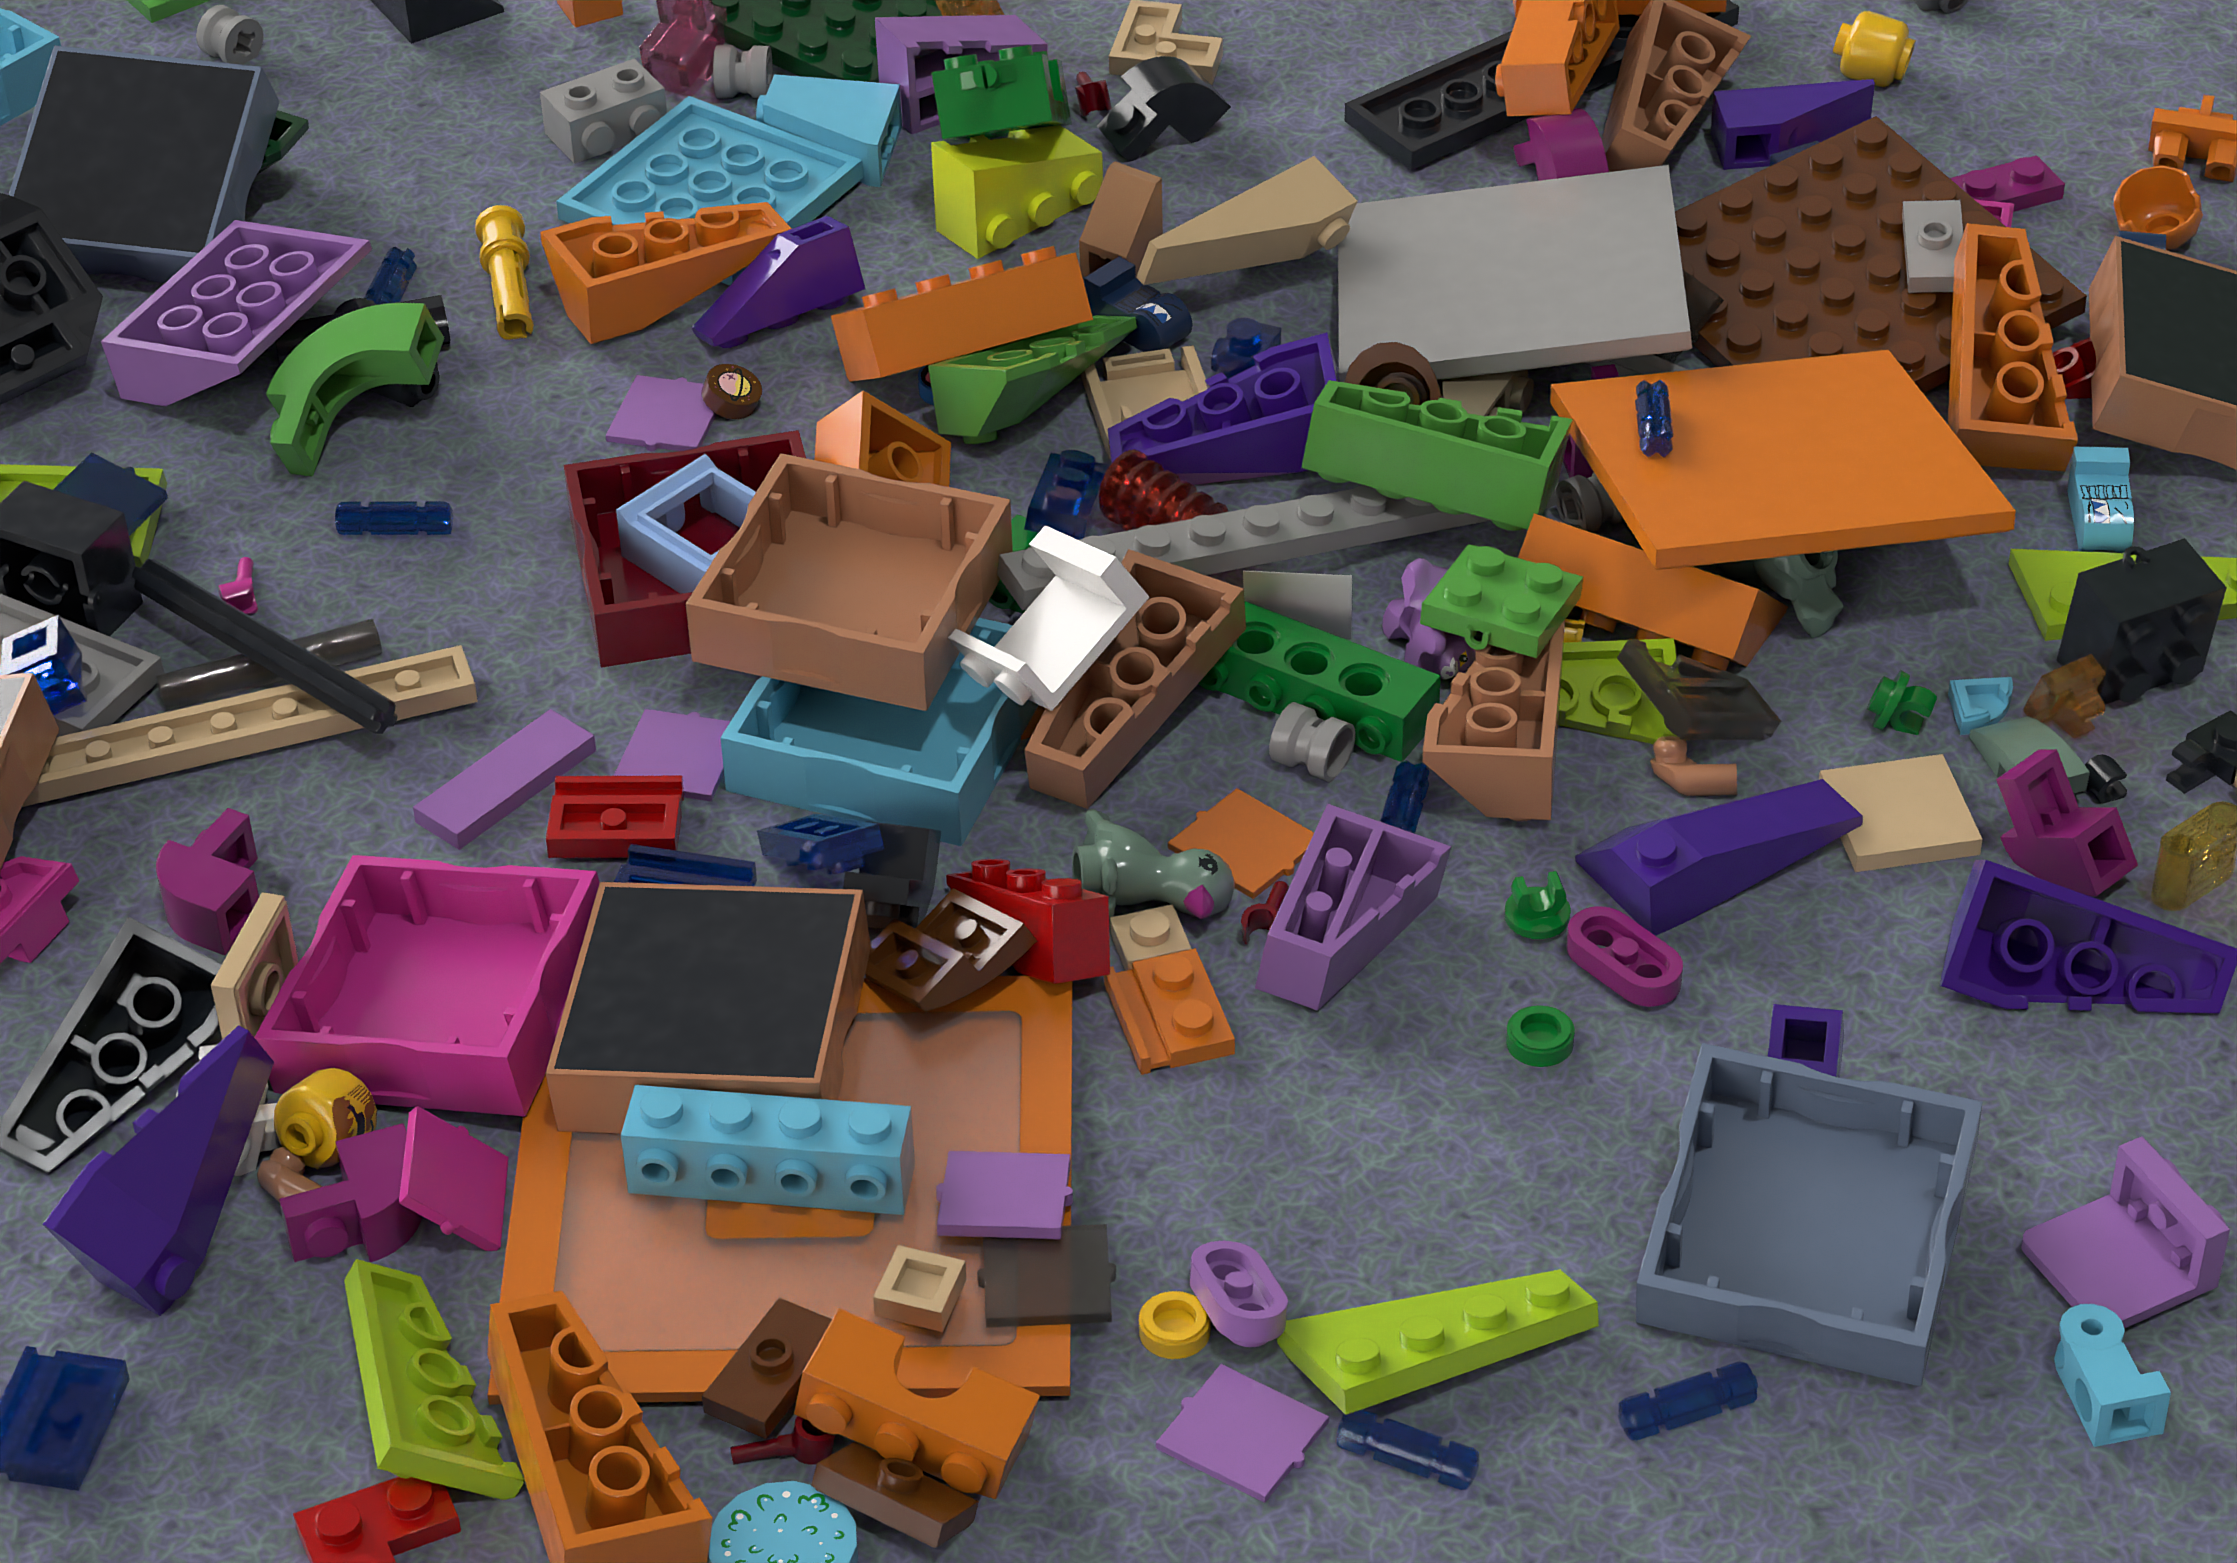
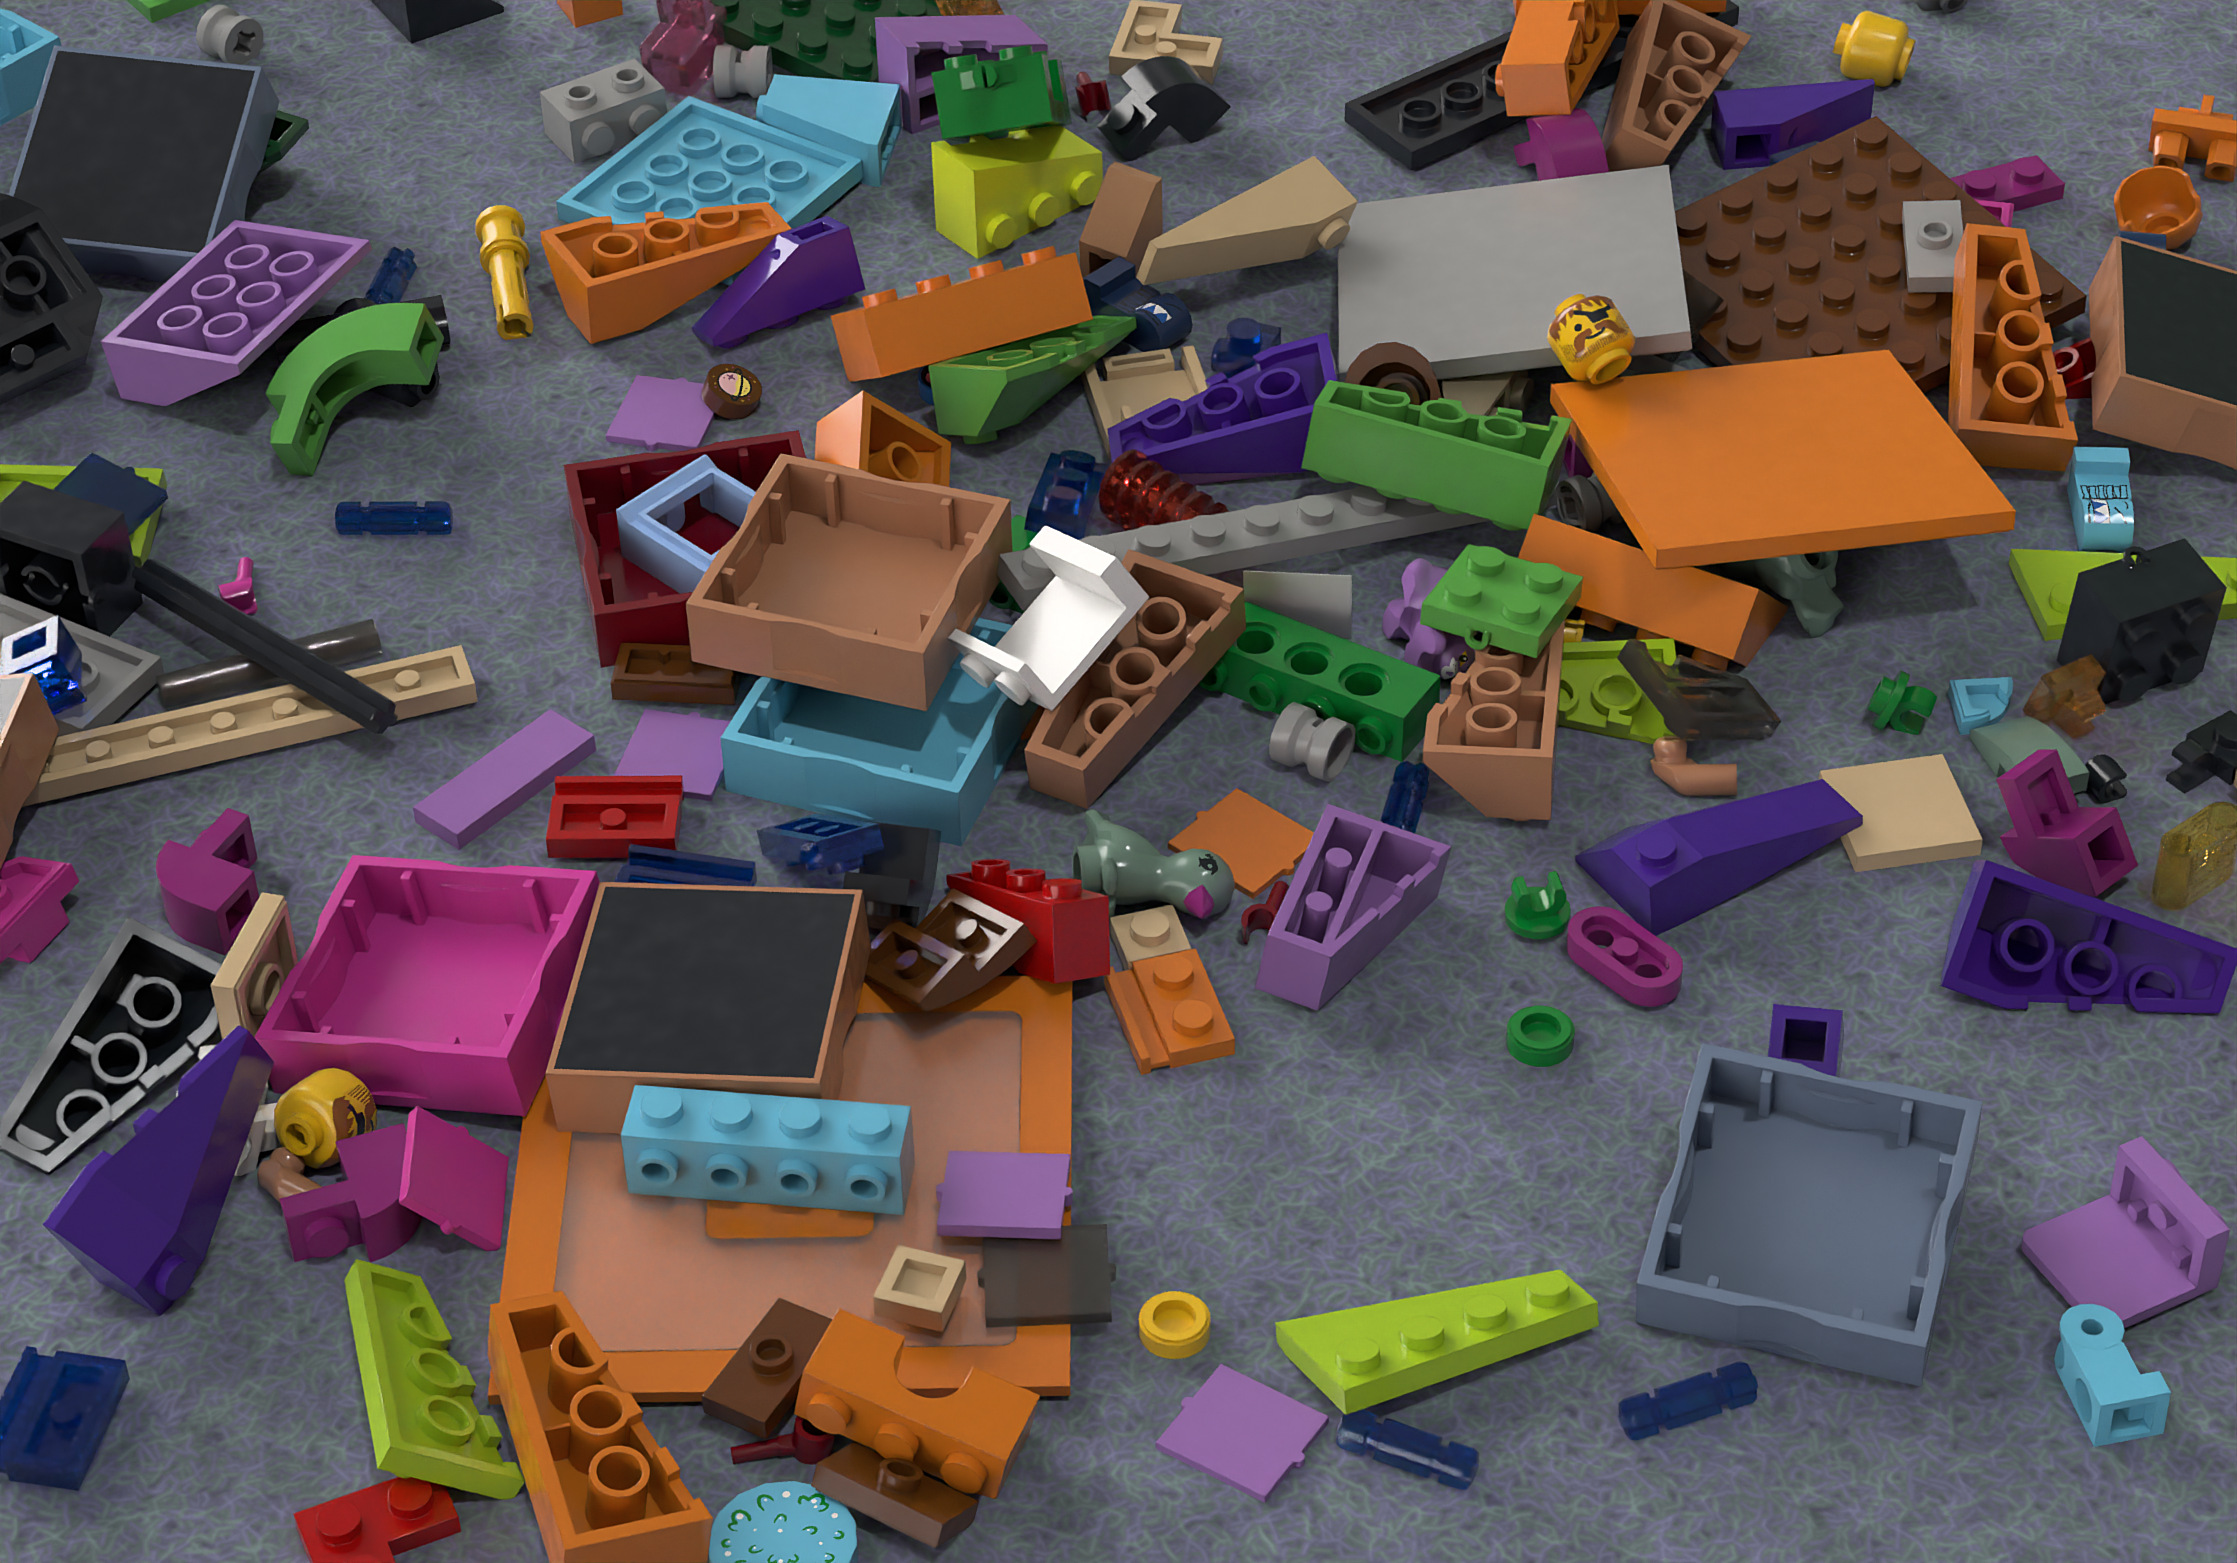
(670, 675): none -> reddish brown plate
(1238, 1292): medium lavender plate -> none
(1591, 338): none -> yellow head
(1654, 418): clear blue axle -> none

